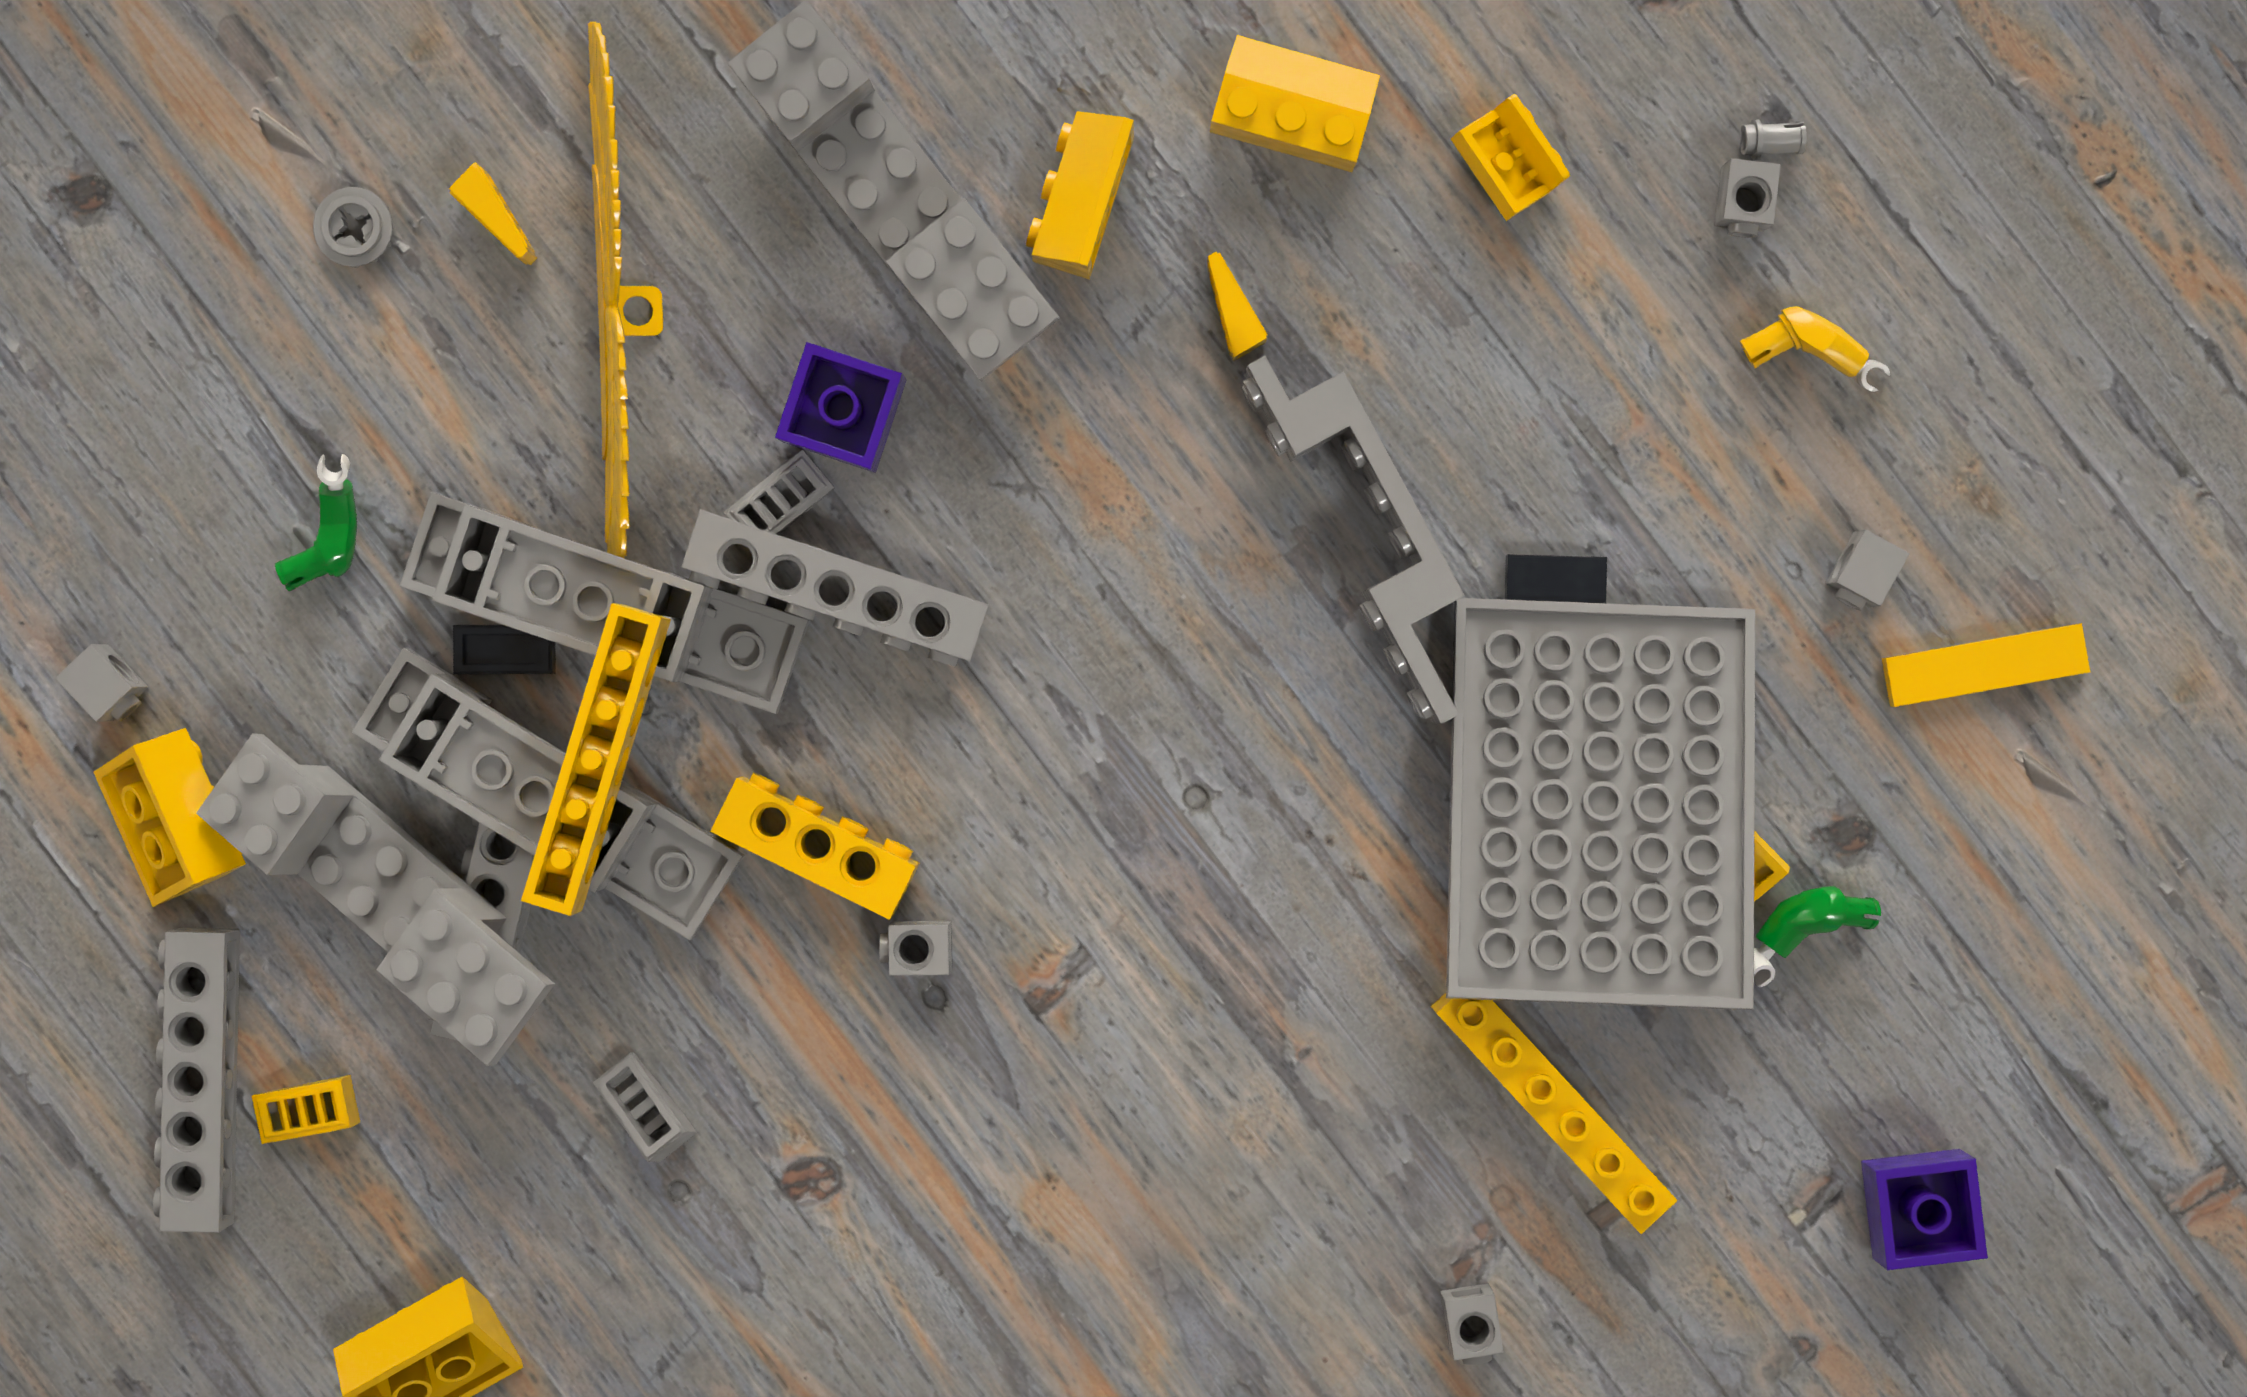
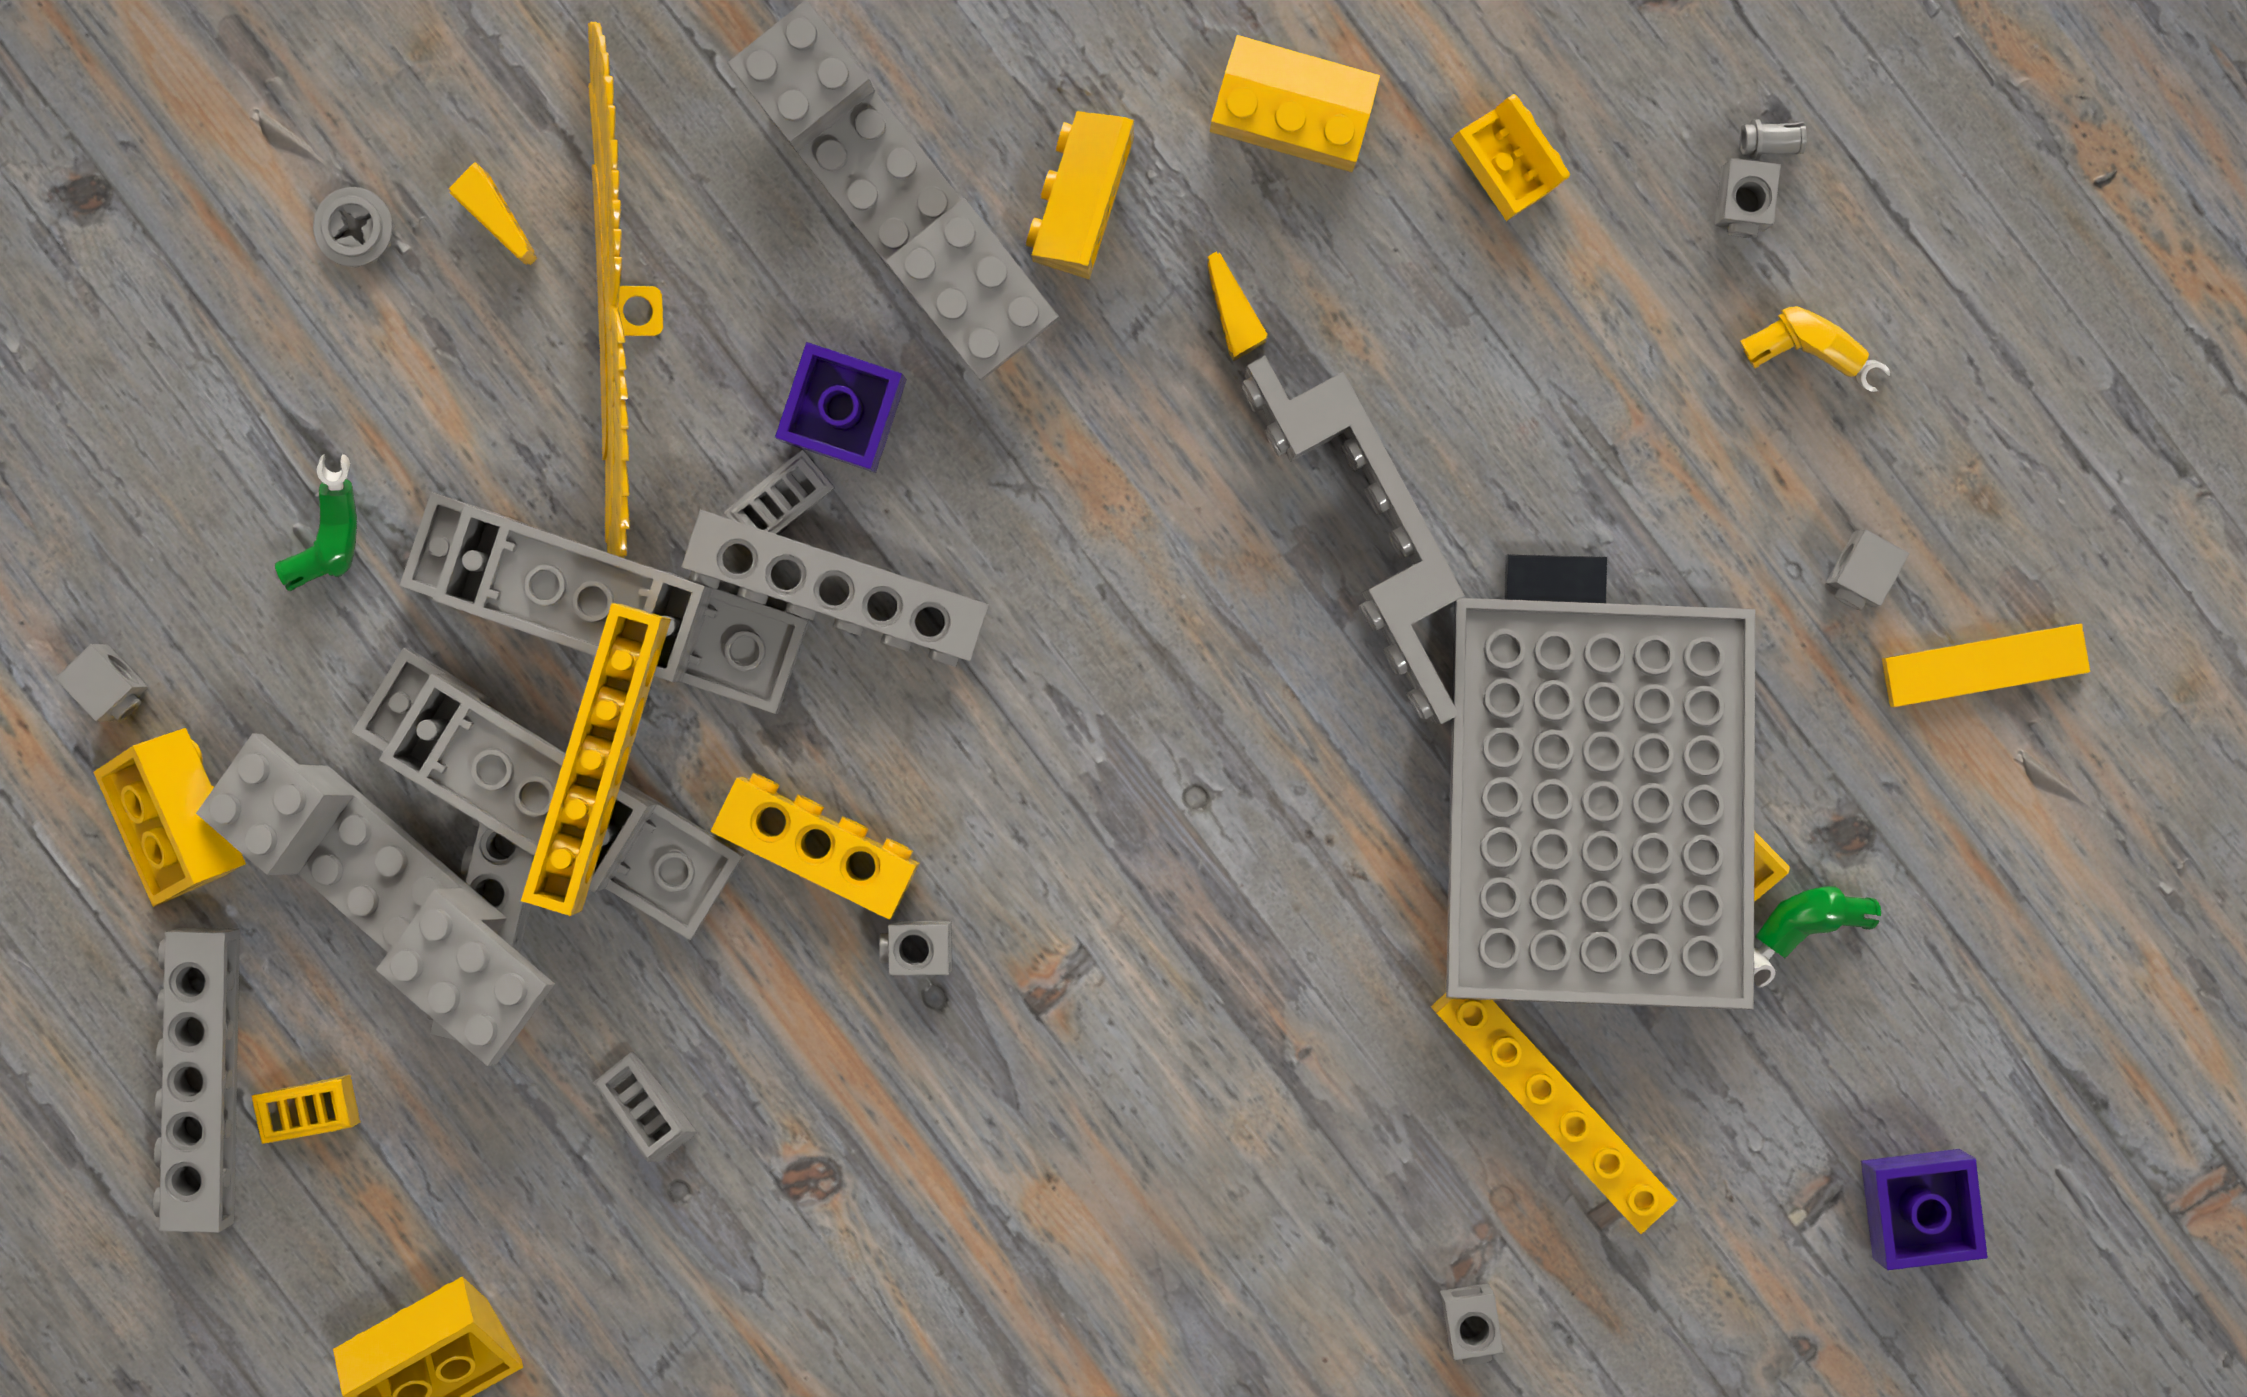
(500, 651): black tile -> none

